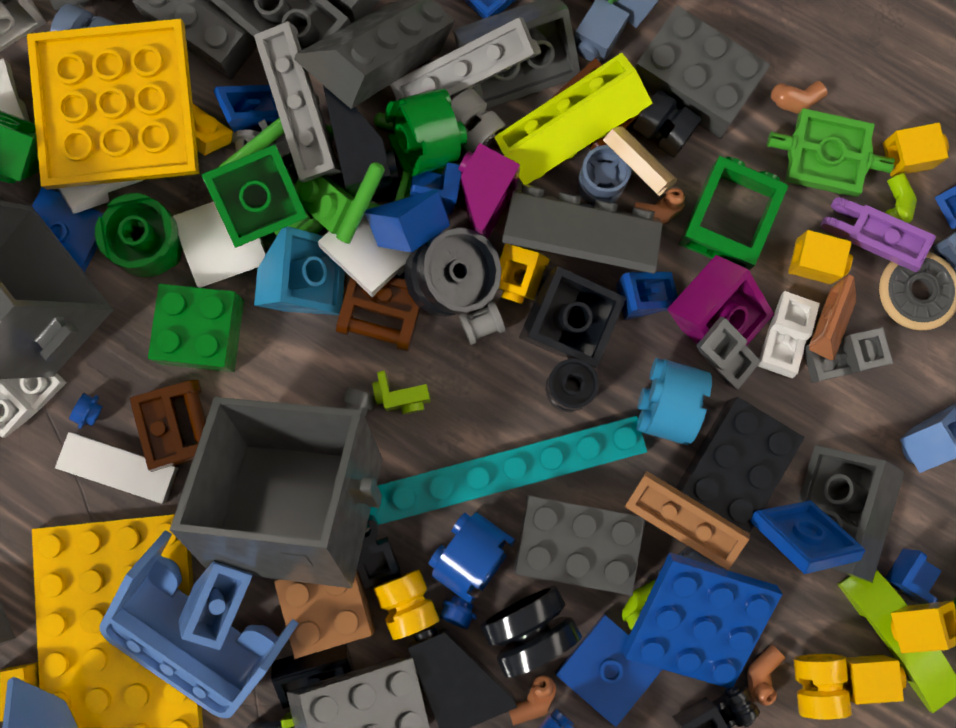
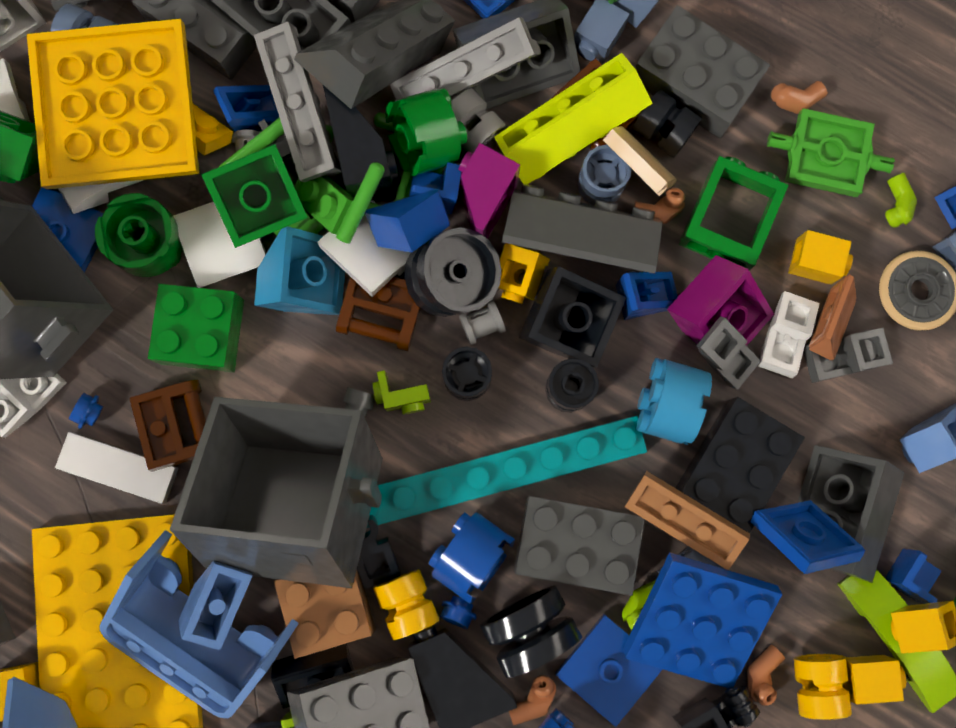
(467, 373): none -> black wheel
(880, 234): medium lavender hinge -> none
(916, 149): yellow brick -> none

